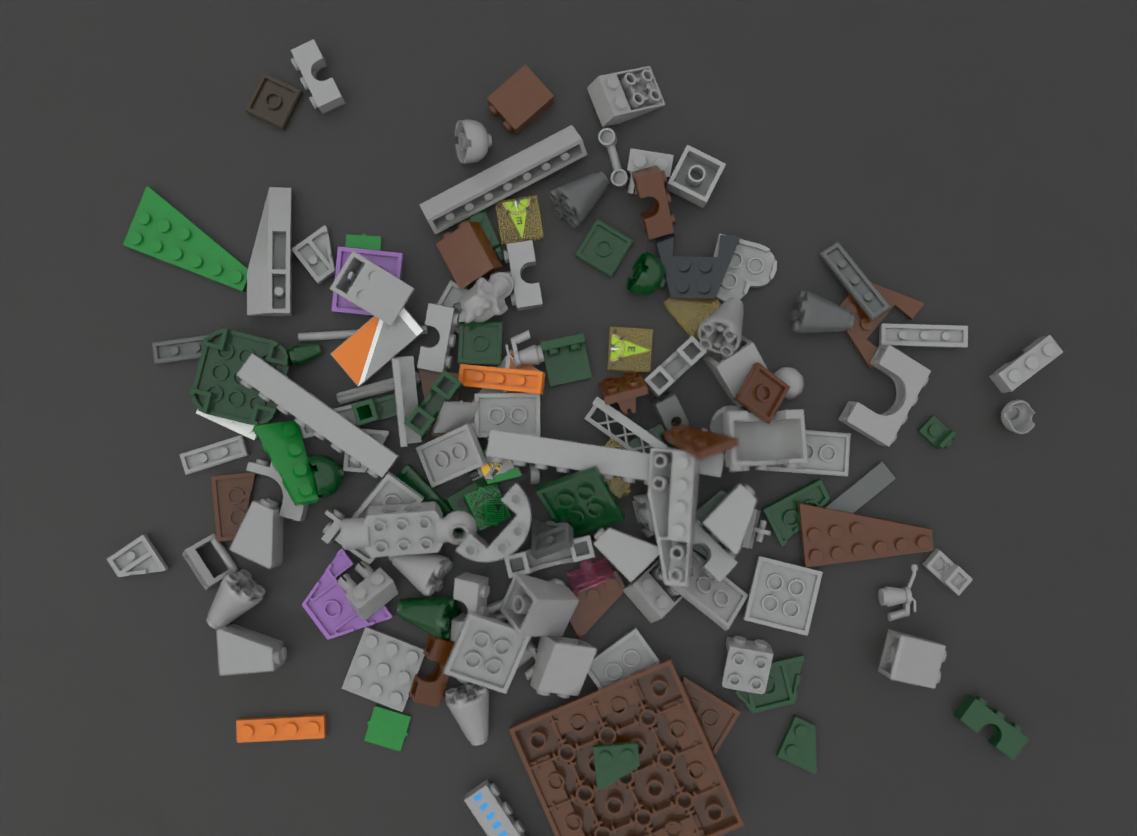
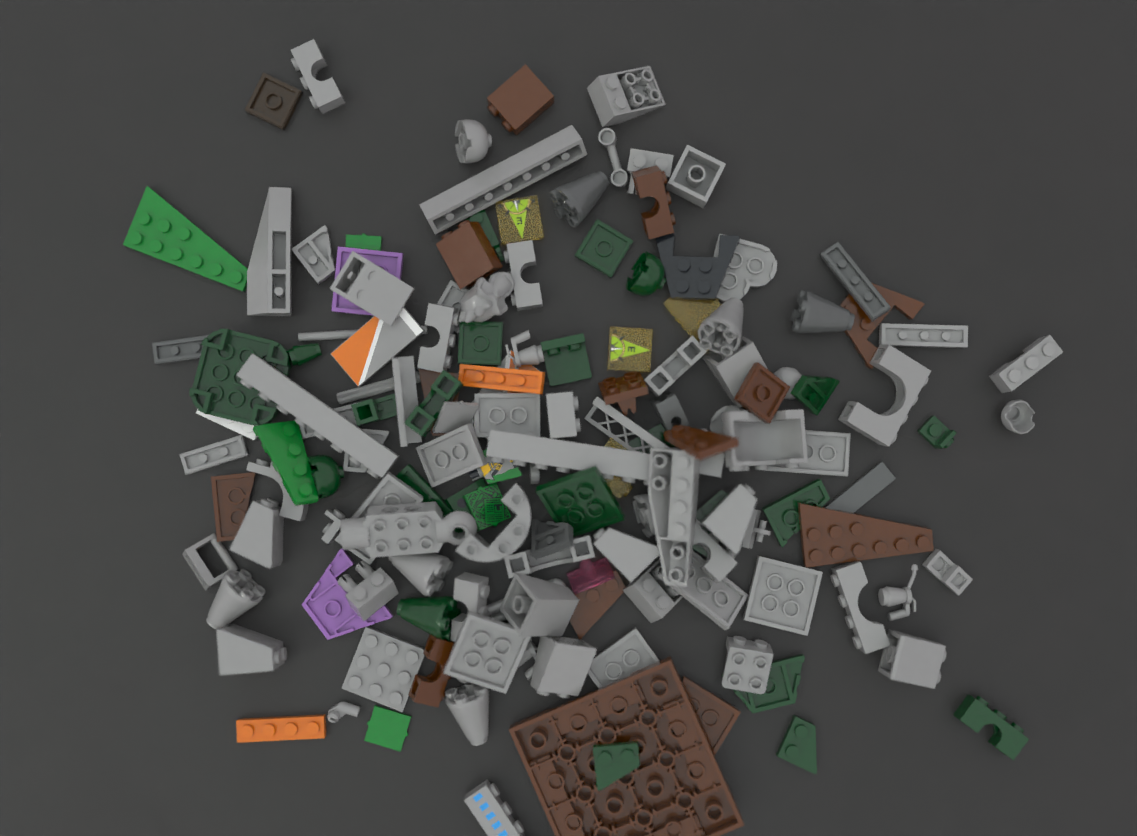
(137, 558): light grey wing -> none
(342, 709): none -> light grey arm
(562, 415): none -> light grey brick
(814, 391): none -> dark green wing
(850, 580): none -> light grey arch

